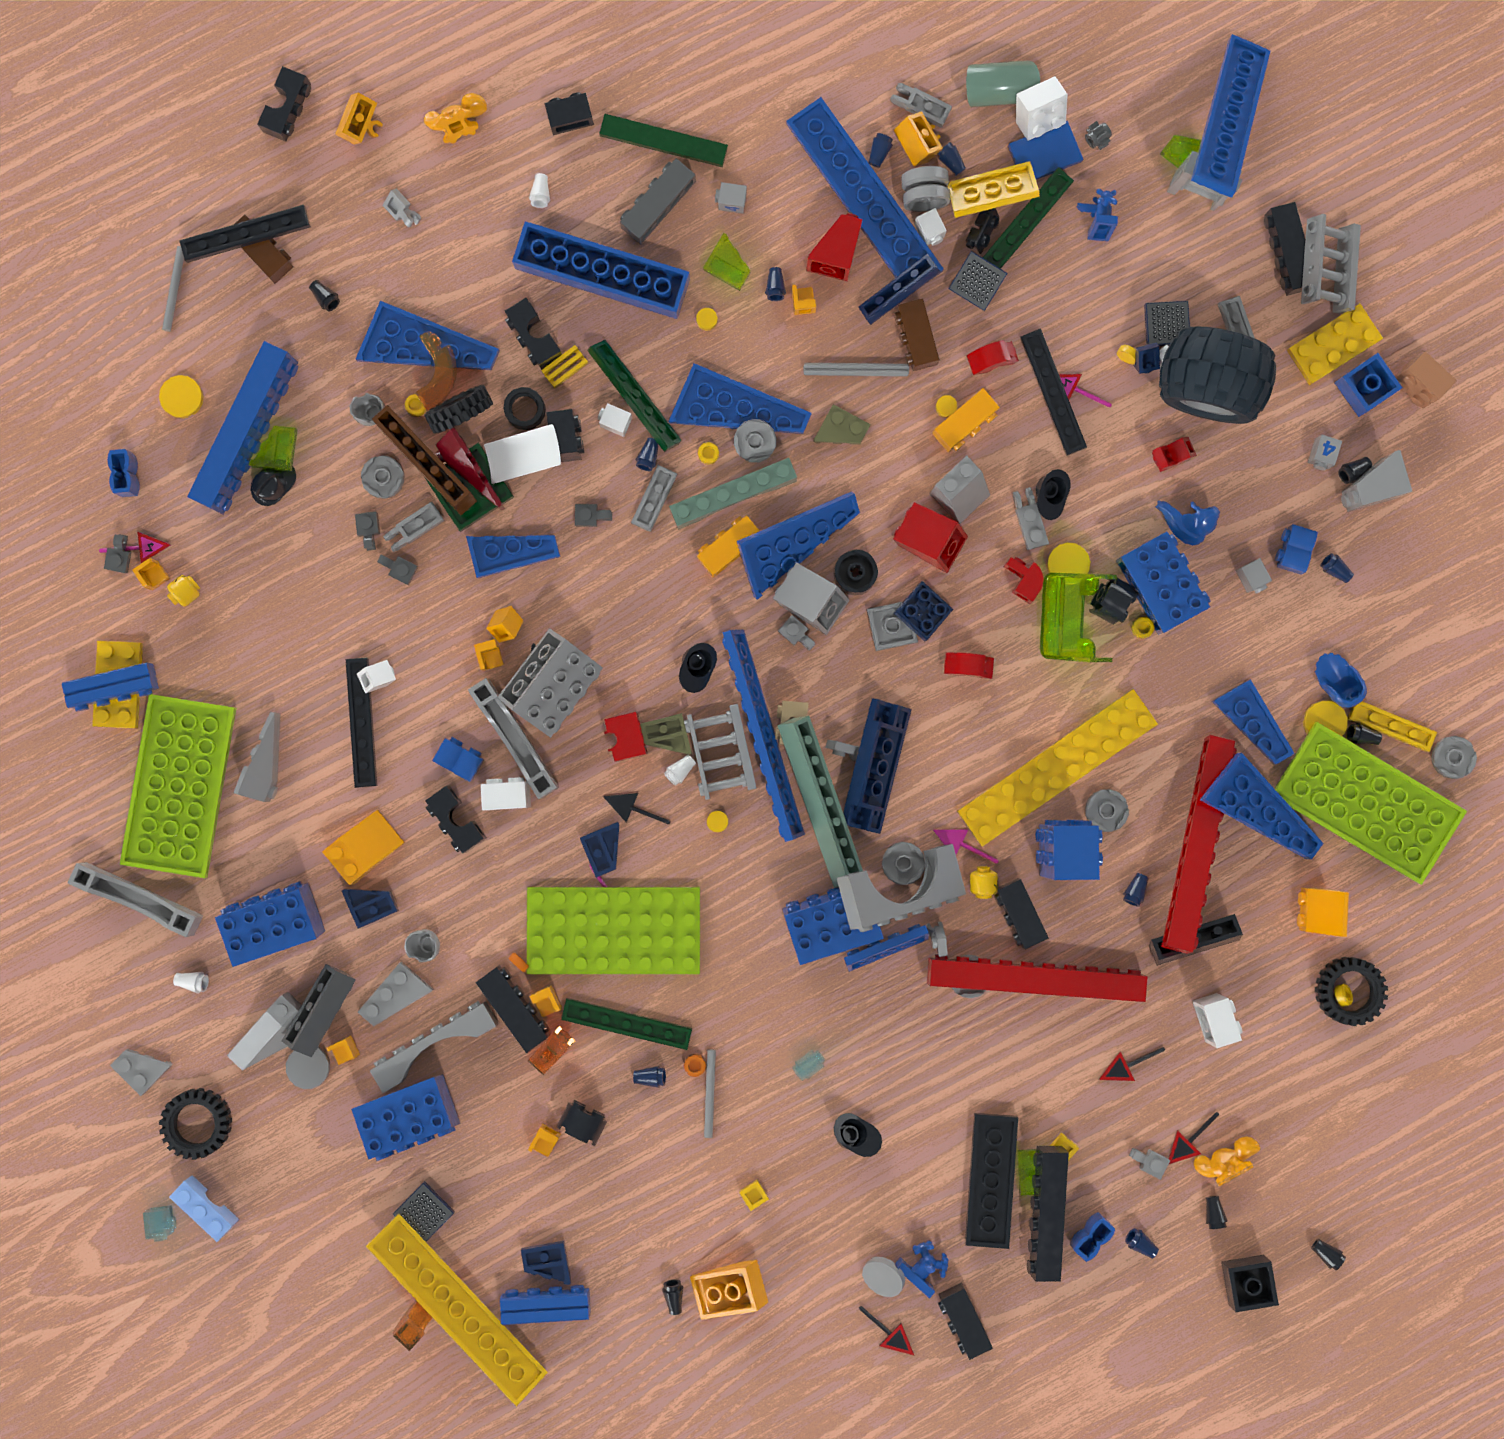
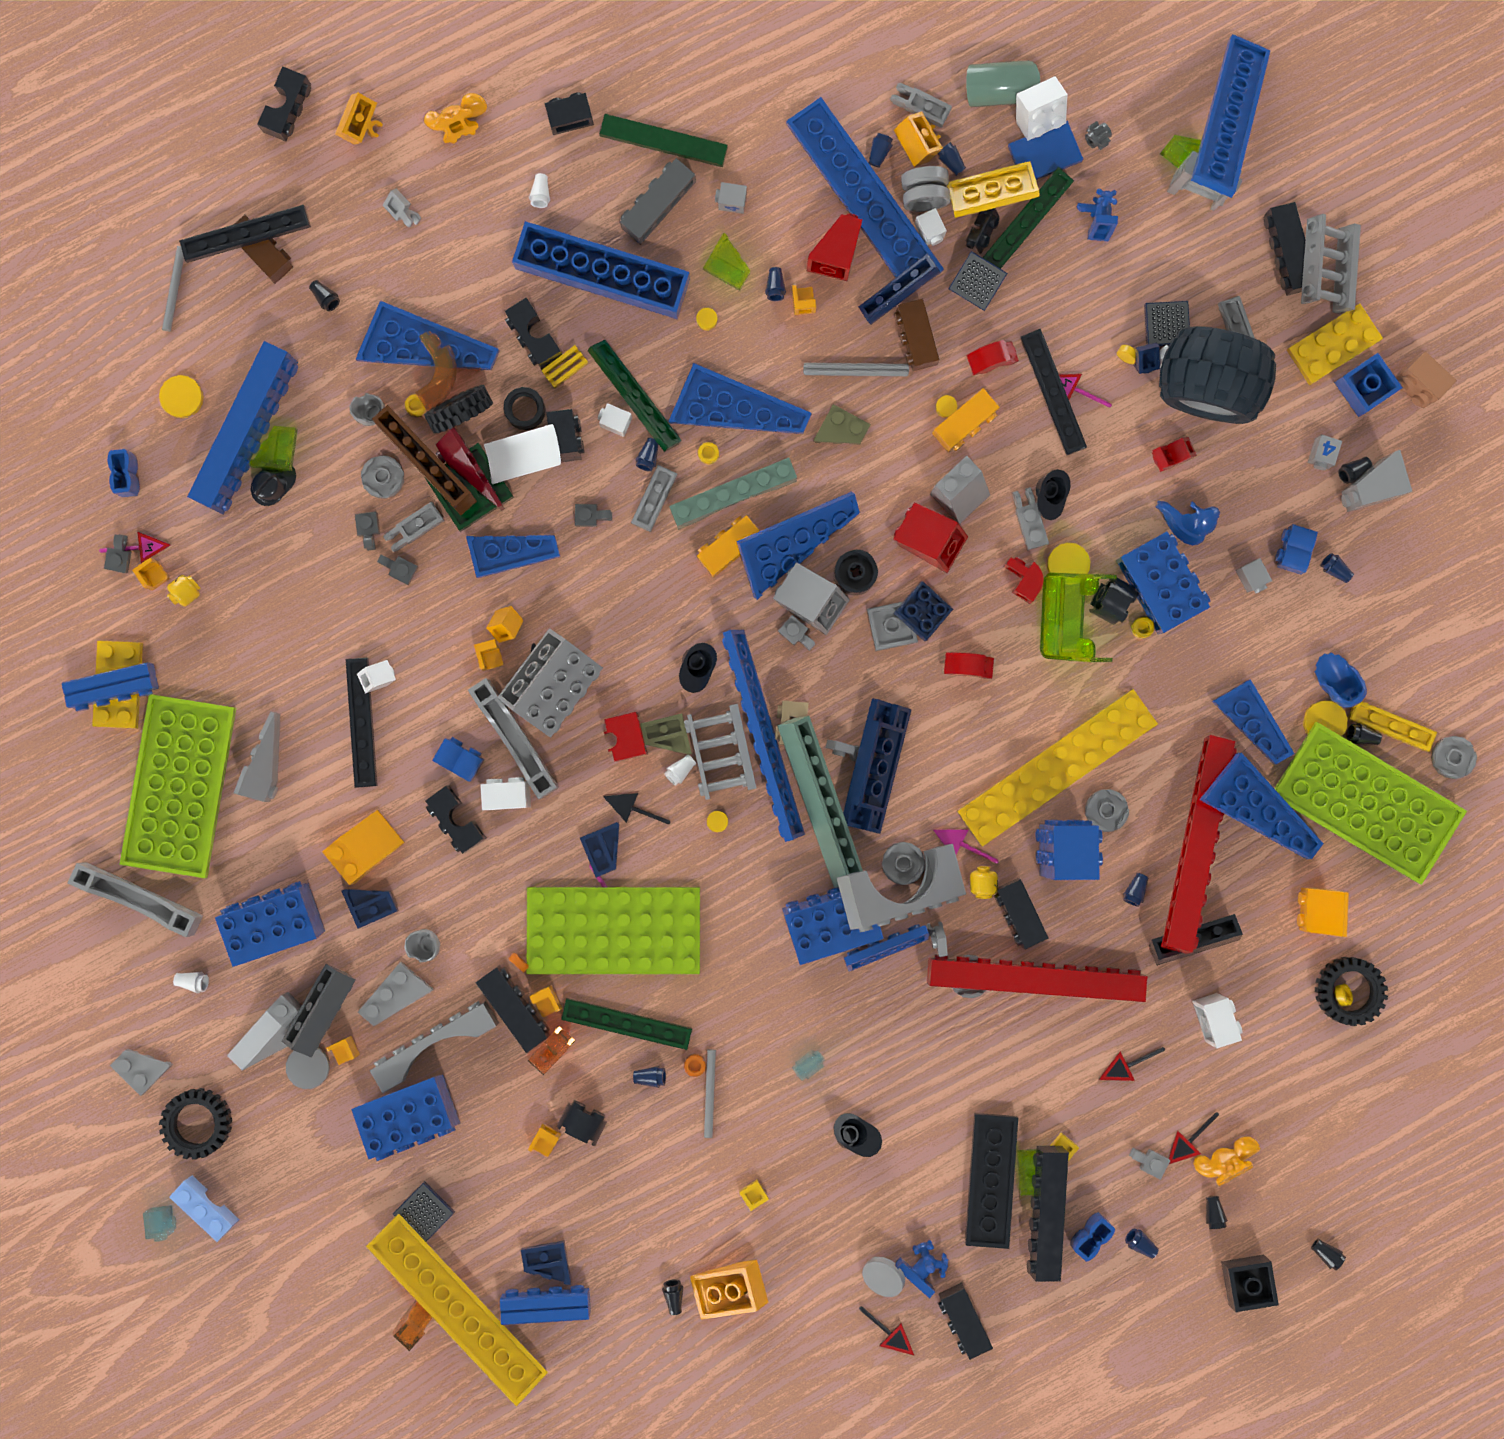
(755, 440): light grey tile -> none

